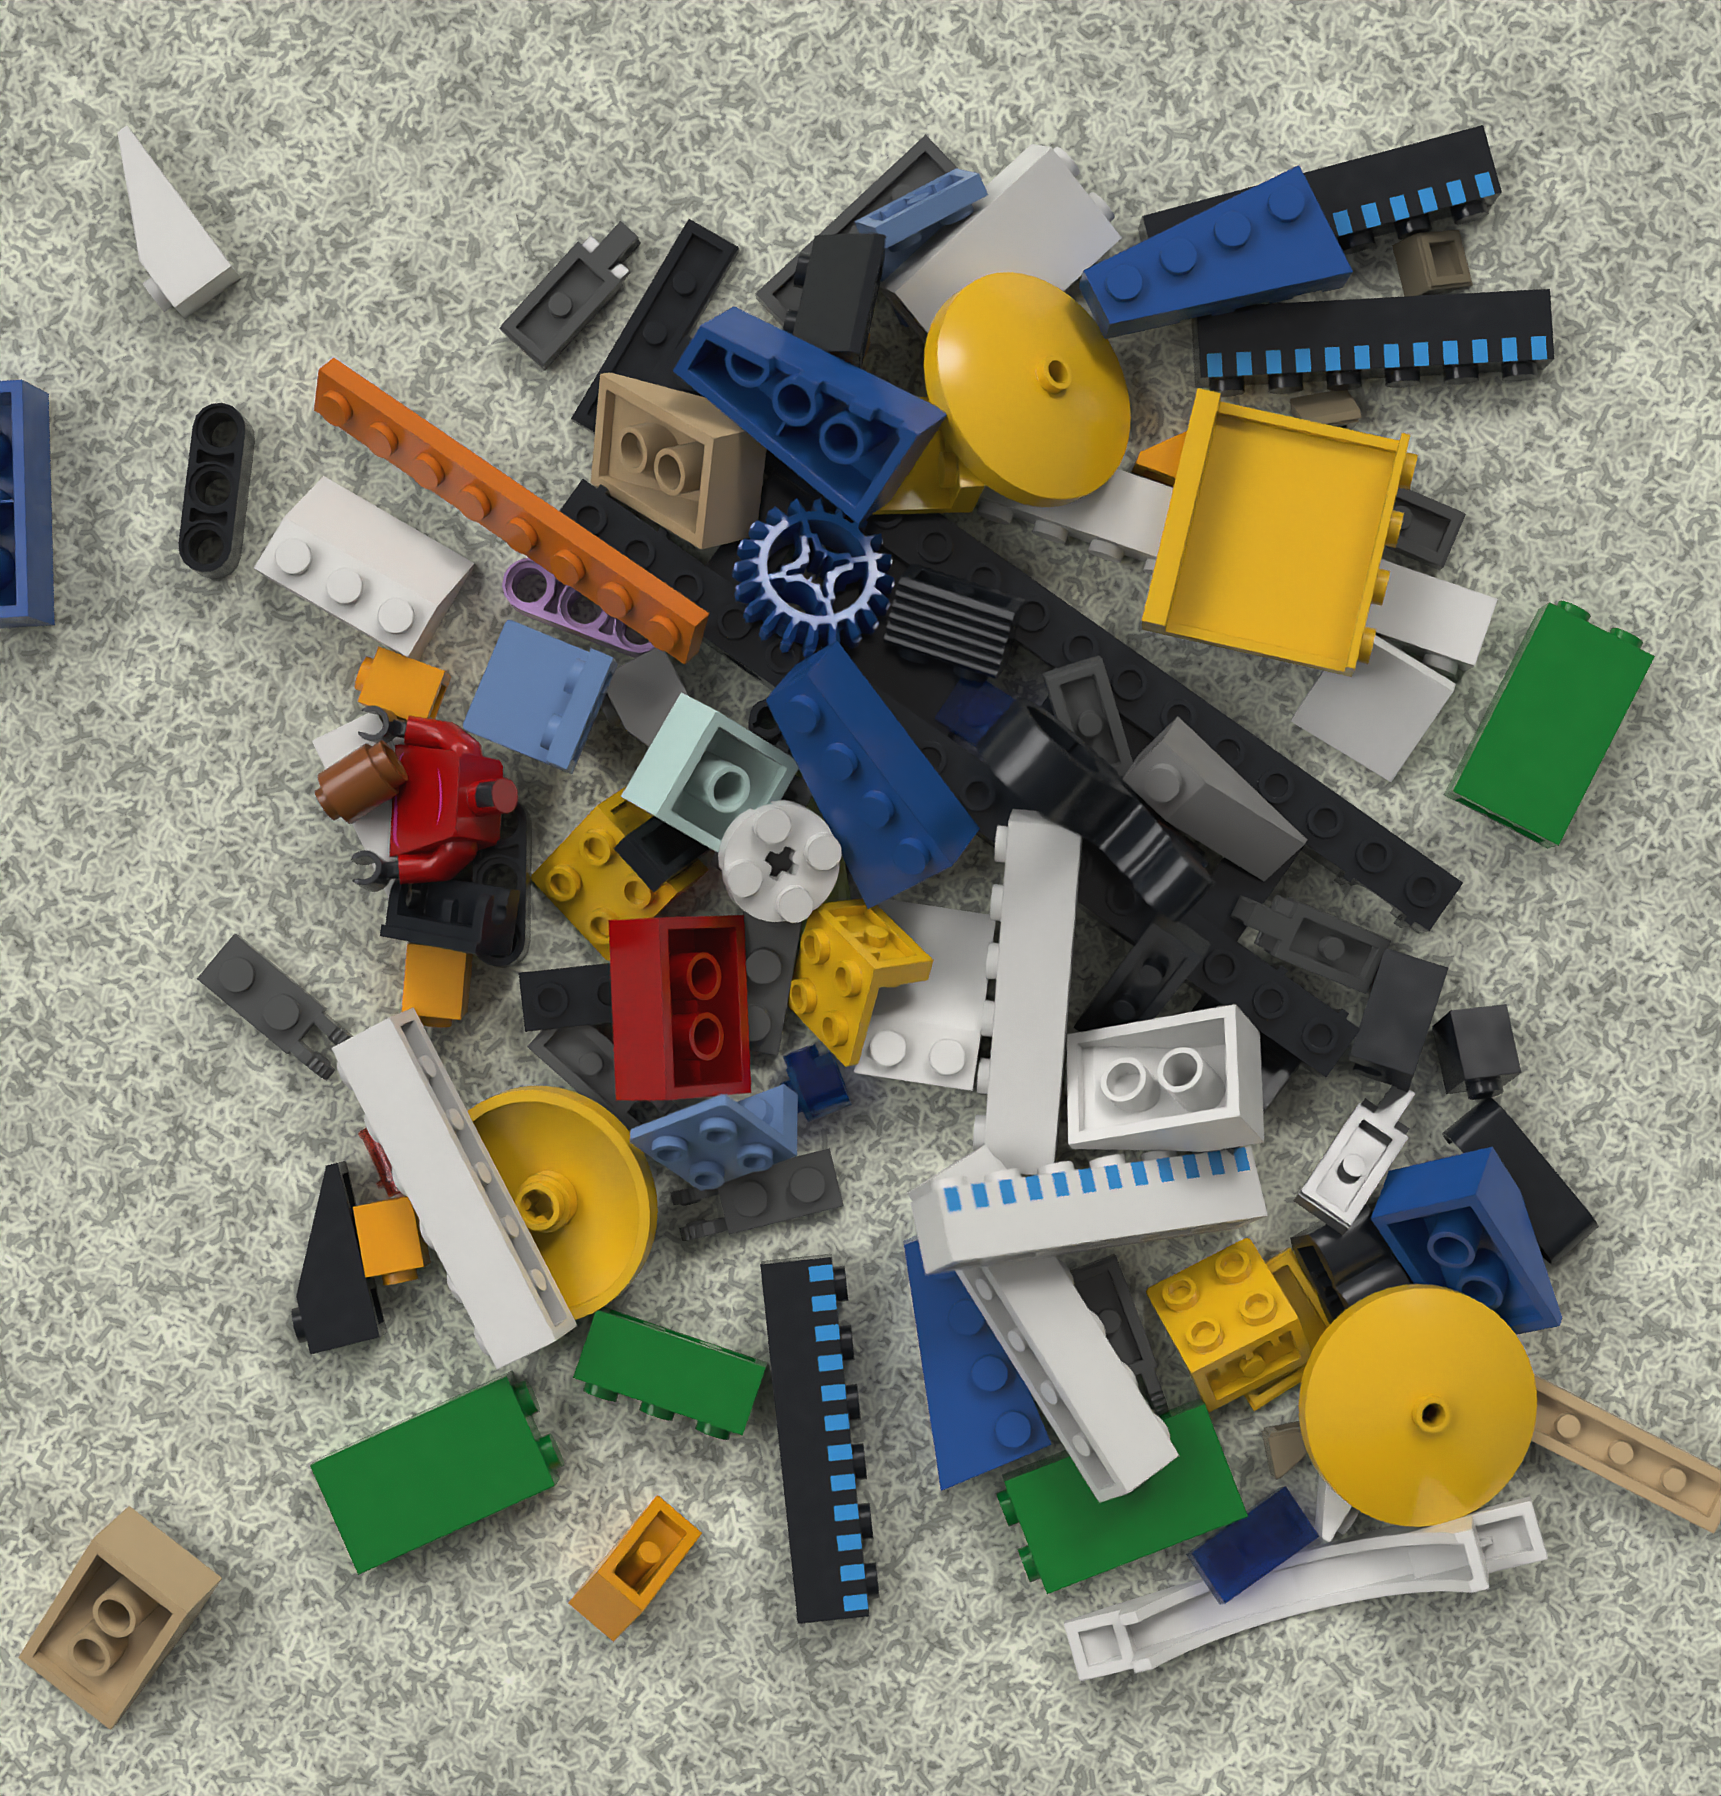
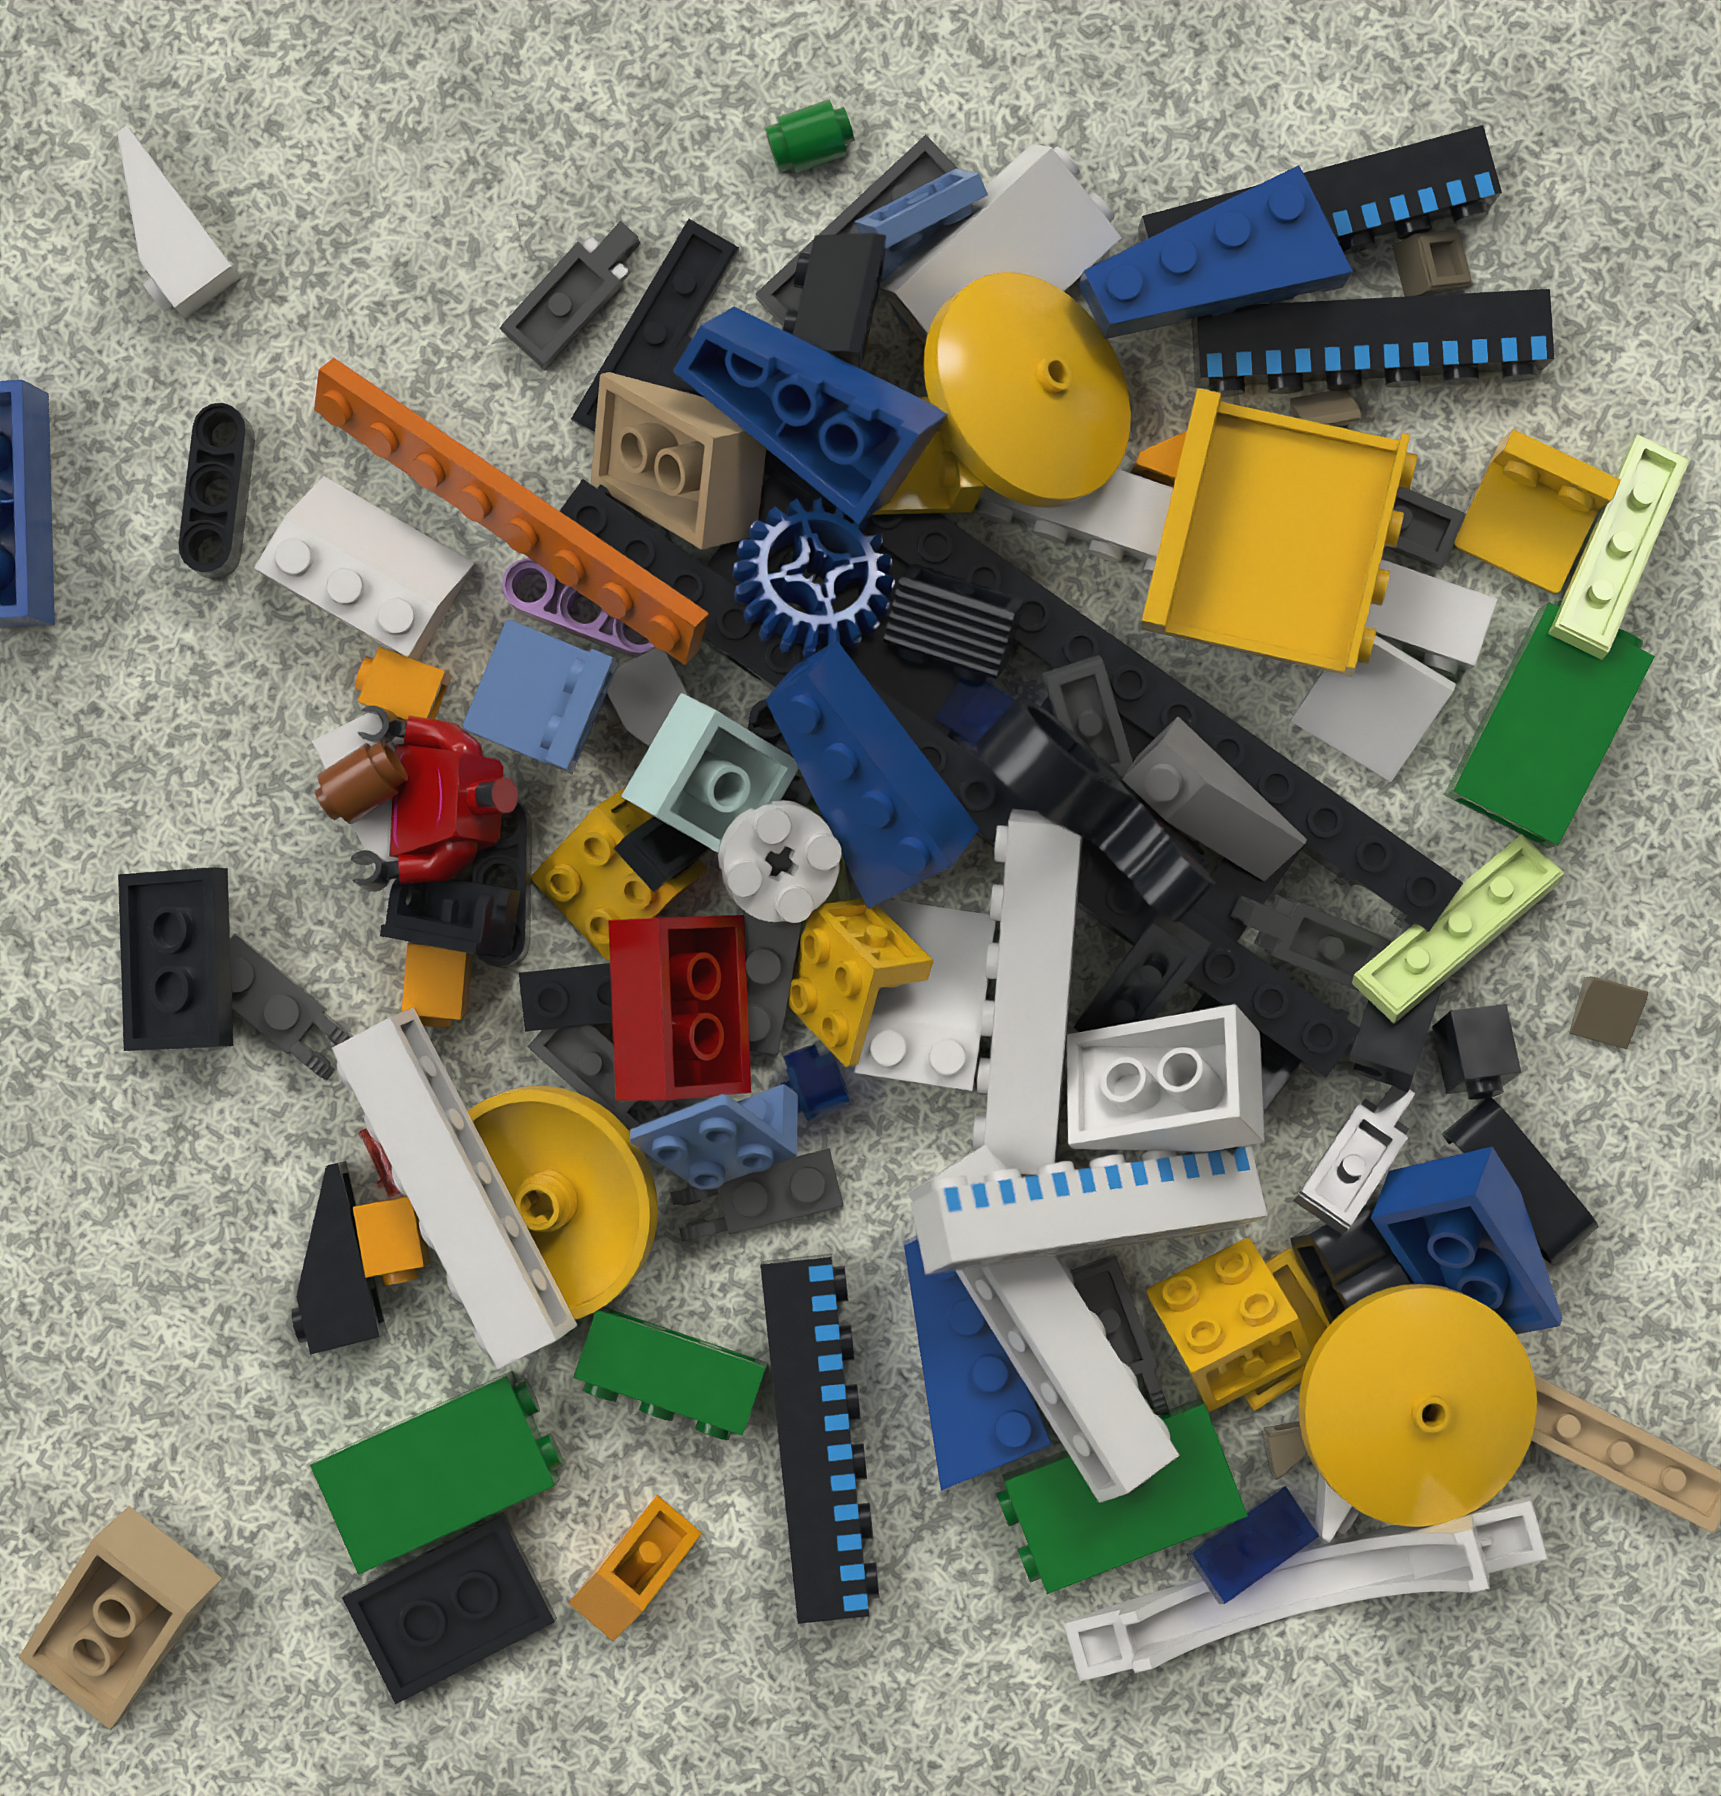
(175, 959): none -> black plate
(449, 1608): none -> black plate
(809, 137): none -> green brick
(1474, 918): none -> yellowish green tile
(1533, 511): none -> yellow bracket
(1607, 1011): none -> dark tan slope
(1619, 548): none -> yellowish green tile

